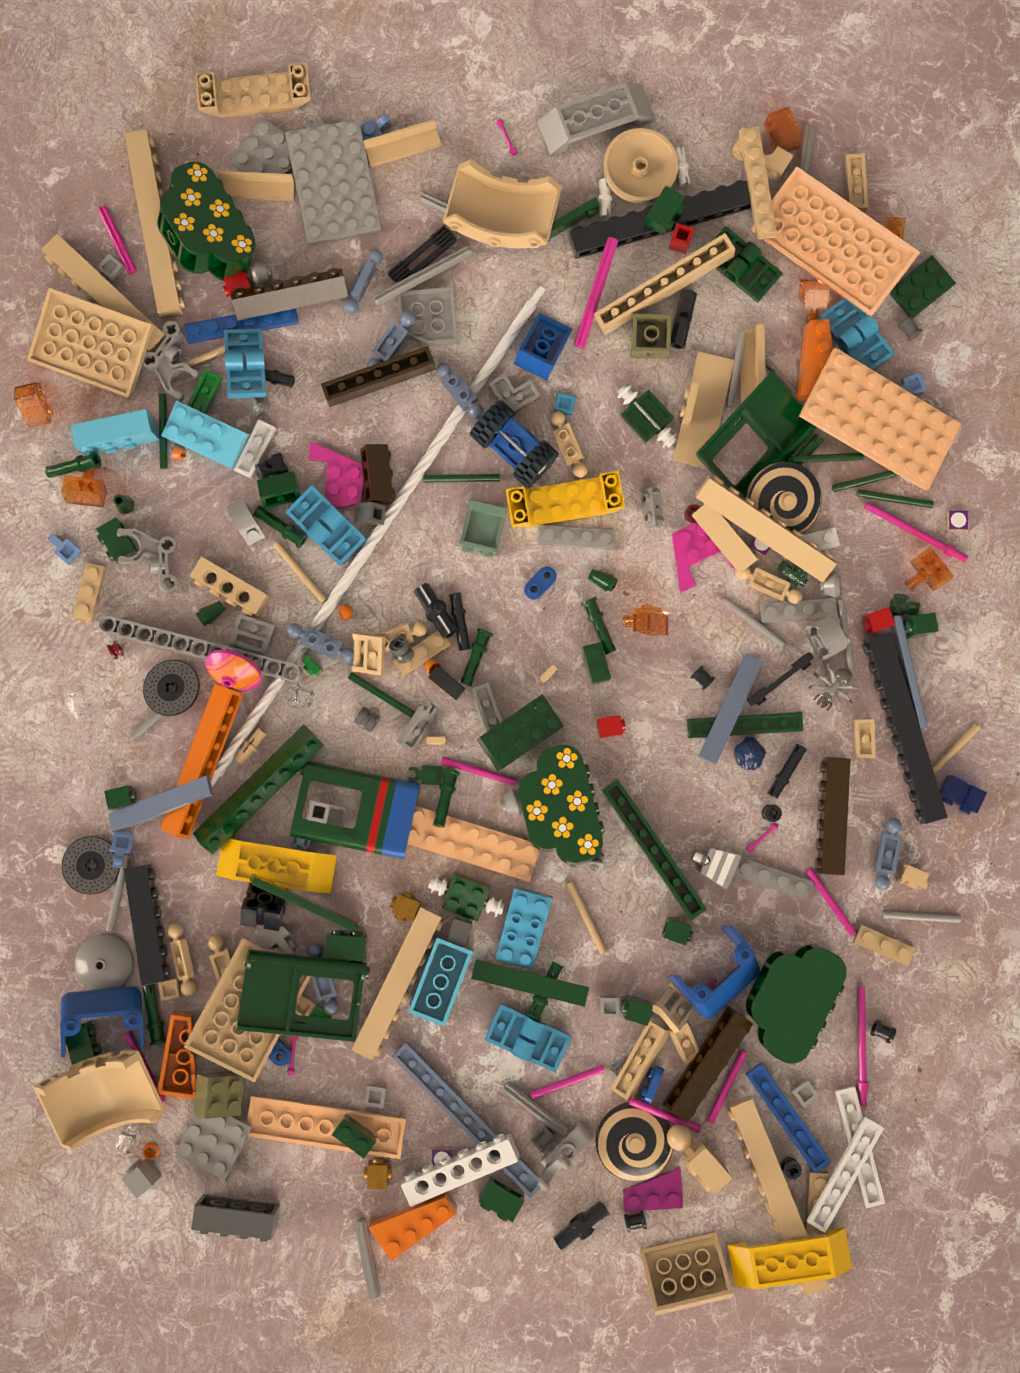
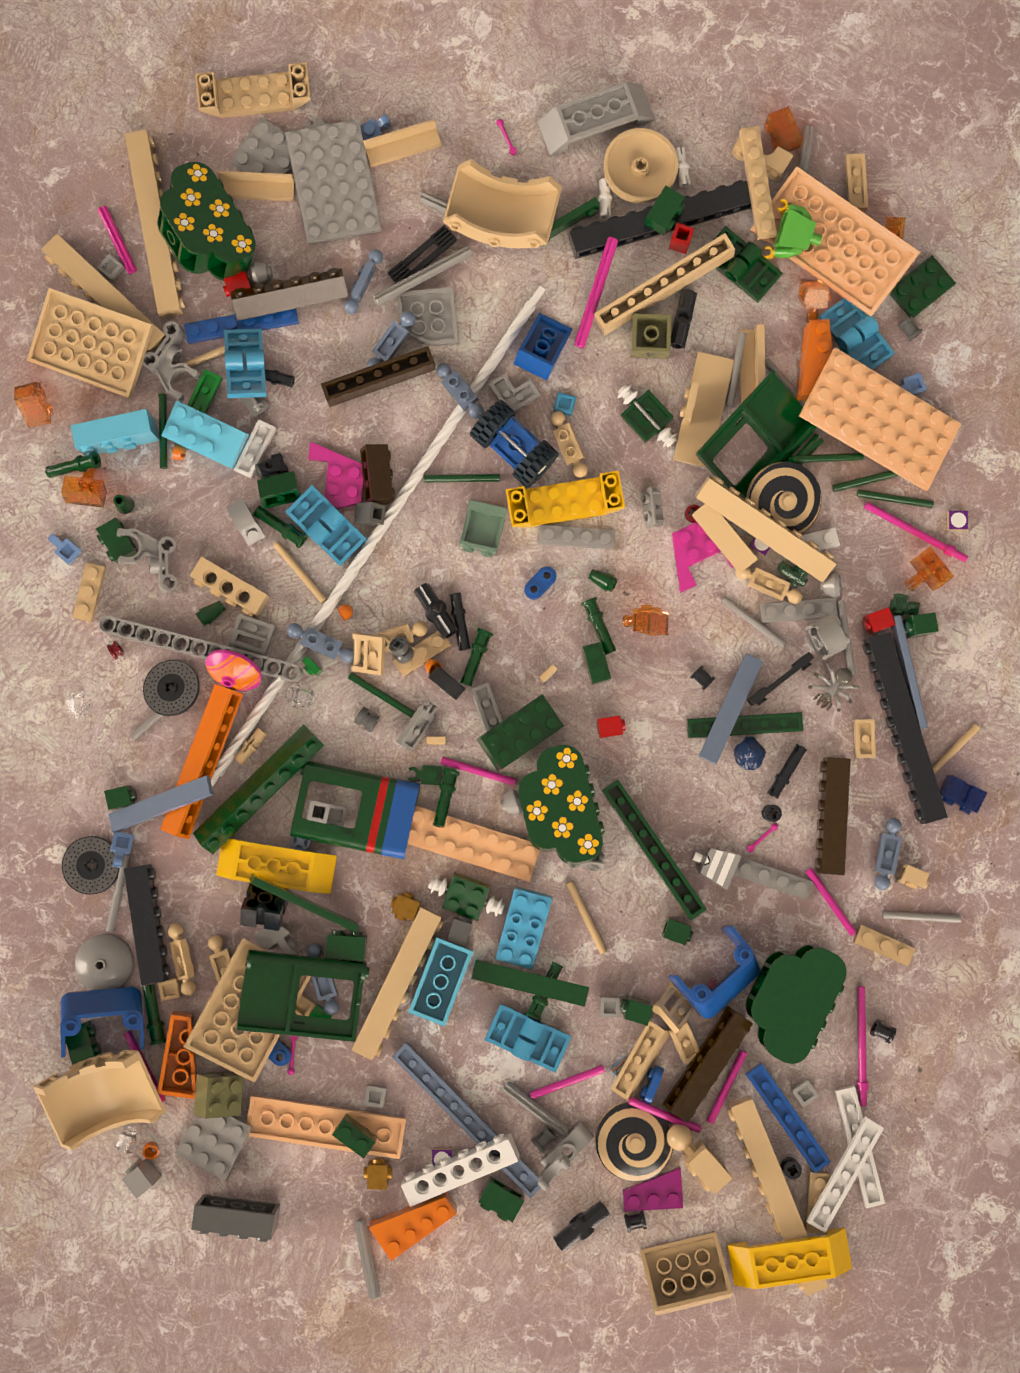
(794, 233): none -> bright green torso

